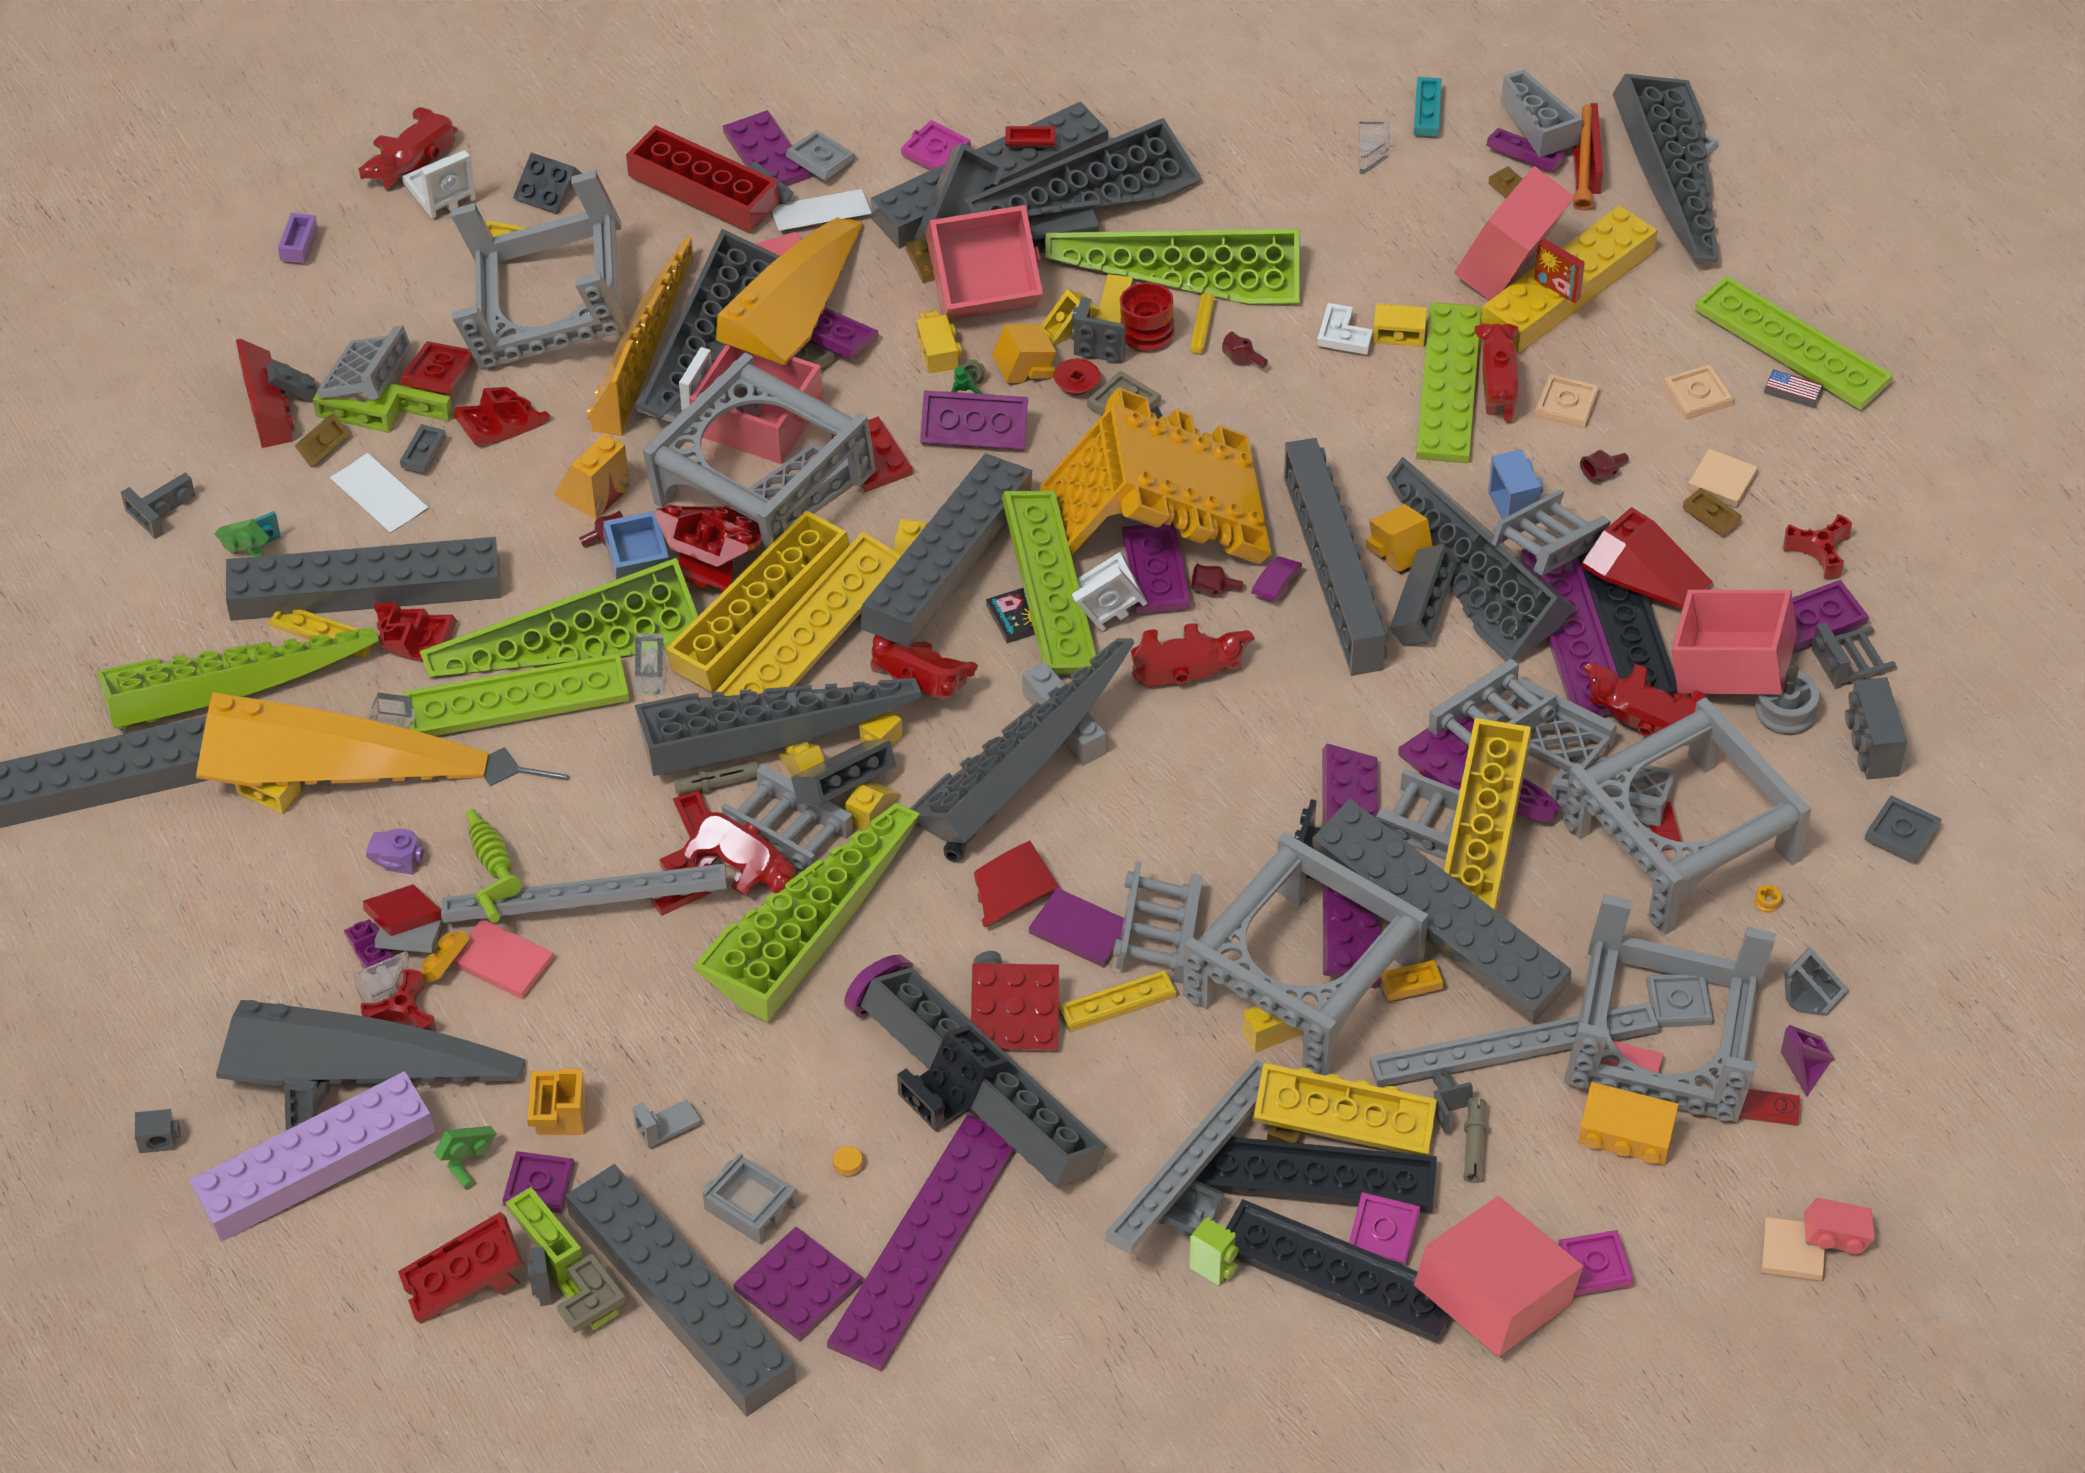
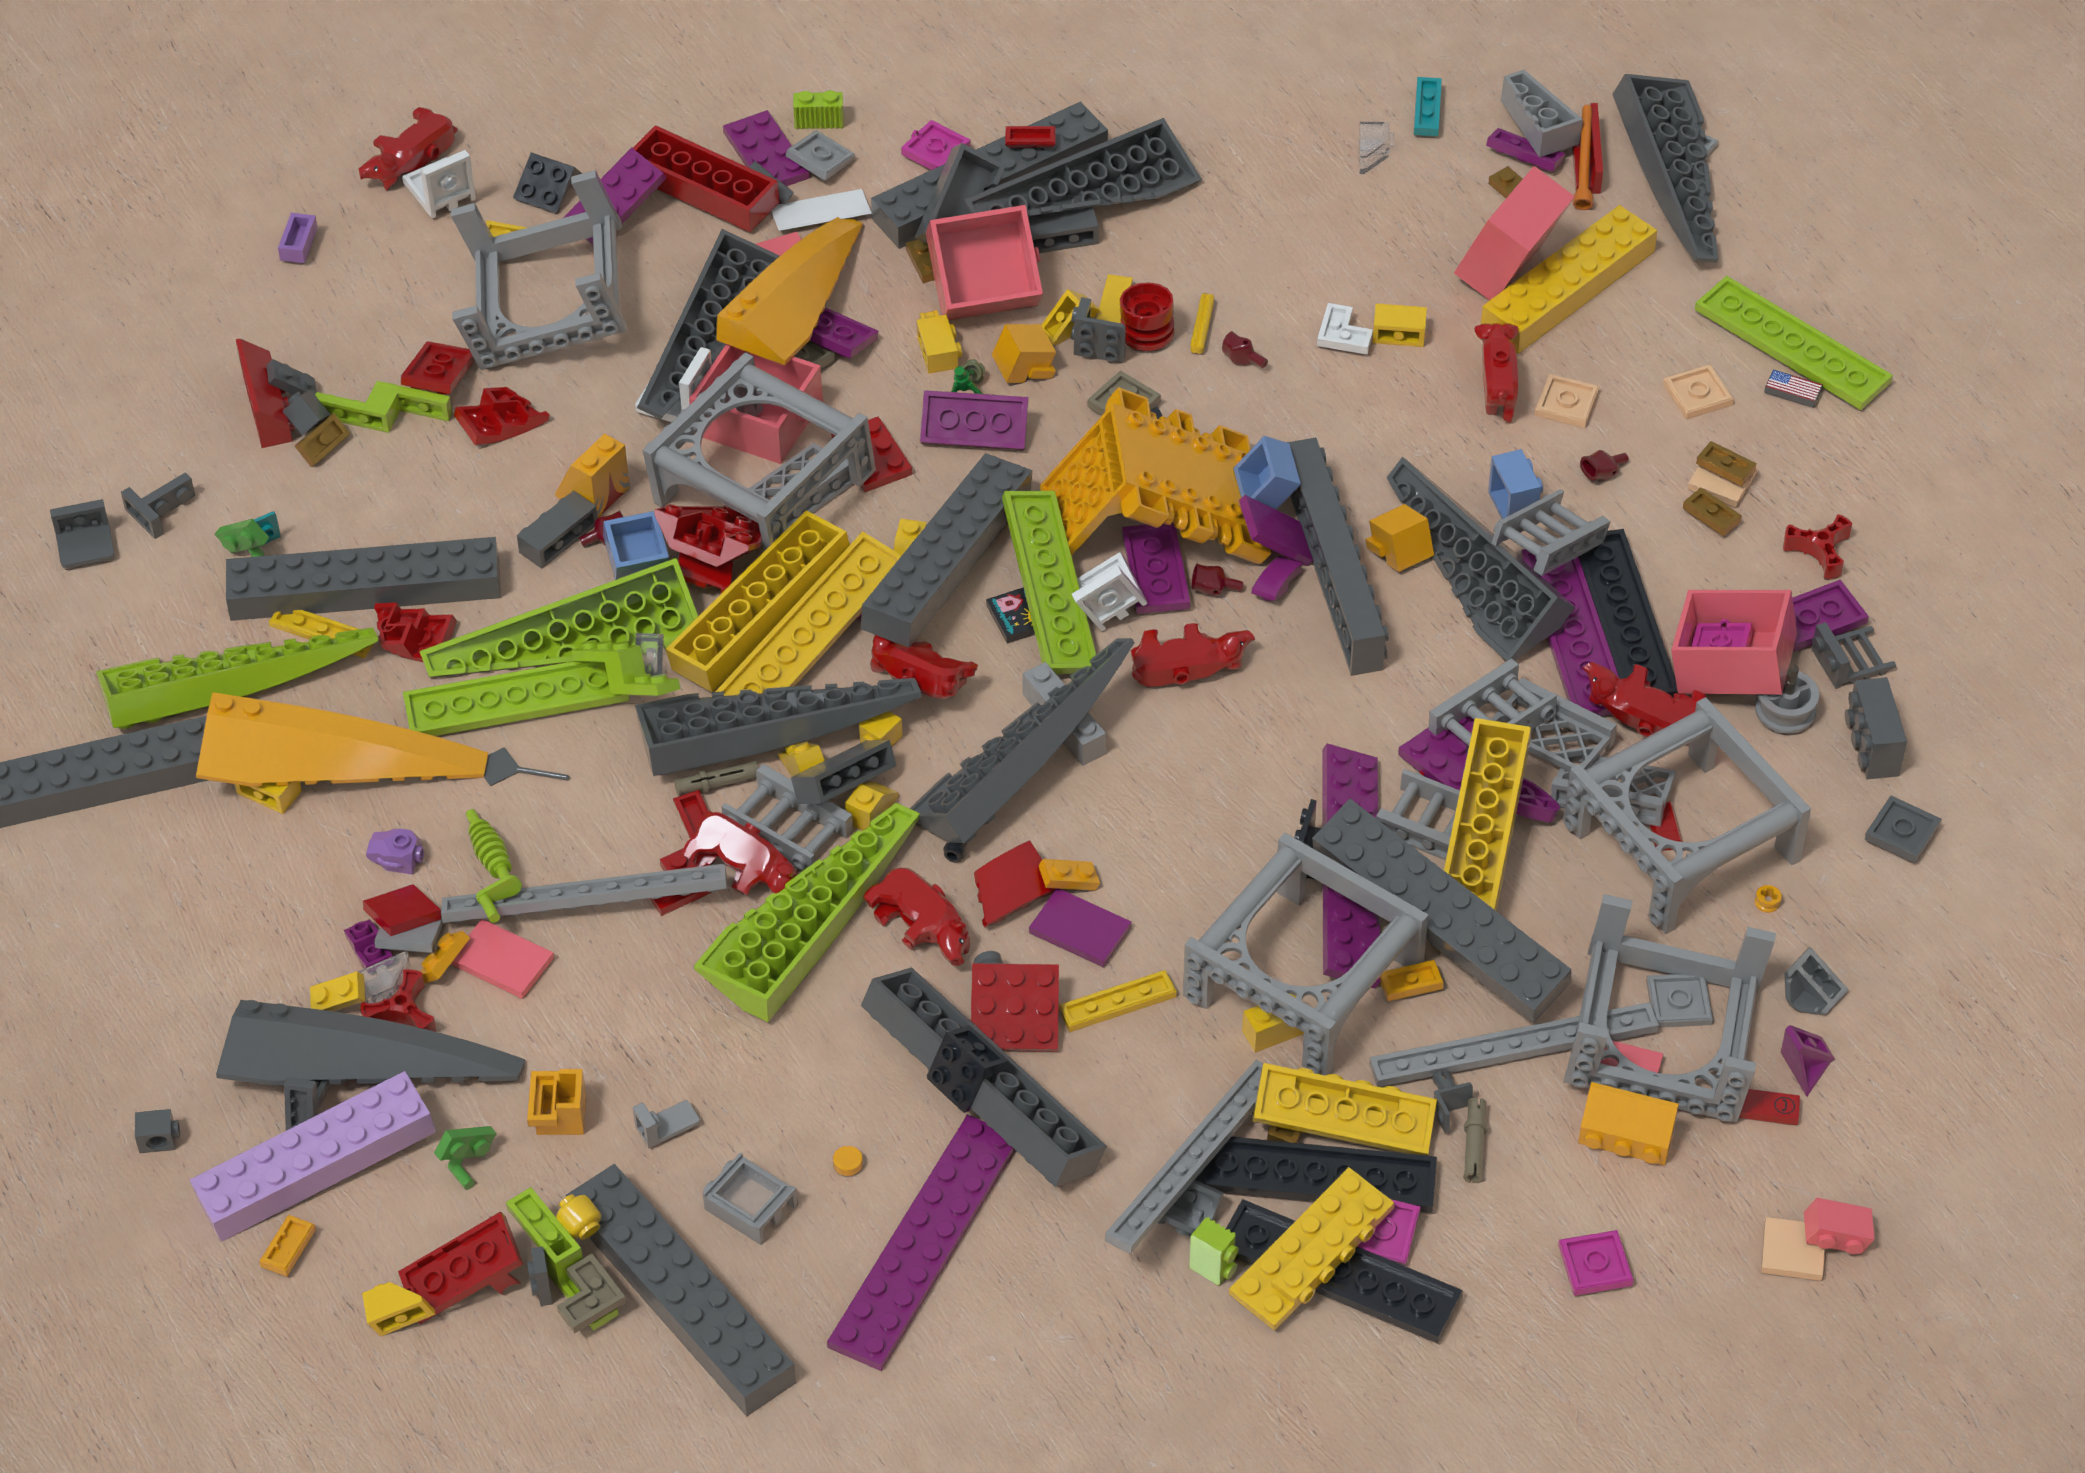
(82, 533): none -> dark grey bracket
(287, 1245): none -> light orange plate
(305, 411): none -> dark grey brick
(338, 992): none -> yellow plate
(370, 364): light grey fence -> none
(379, 492): white sticker -> none
(392, 710): clear slope -> none
(394, 1307): none -> yellow slope
(422, 449): dark grey plate -> none
(545, 1174): magenta tile -> none
(557, 529): none -> dark grey brick
(579, 1216): none -> yellow head
(625, 668): none -> lime bracket
(627, 185): none -> magenta plate
(637, 346): light orange wedge -> none
(797, 1283): magenta plate -> none
(818, 110): none -> lime brick
(859, 986): magenta piece -> none
(923, 910): none -> red animal
(926, 1099): black bracket -> none
(1069, 874): none -> light orange plate
(1076, 376): red piece -> none
(1184, 915): light grey fence -> none
(1230, 264): lime wedge -> none
(1268, 472): none -> medium blue piece
(1275, 530): none -> magenta tile
(1312, 1249): none -> yellow plate
(1423, 594): dark grey brick -> none
(1448, 383): lime plate -> none
(1498, 1275): coral container -> none
(1559, 270): red tile -> none
(1644, 560): red wedge -> none
(1718, 636): none -> dark pink plate
(1726, 463): none -> pearl gold plate

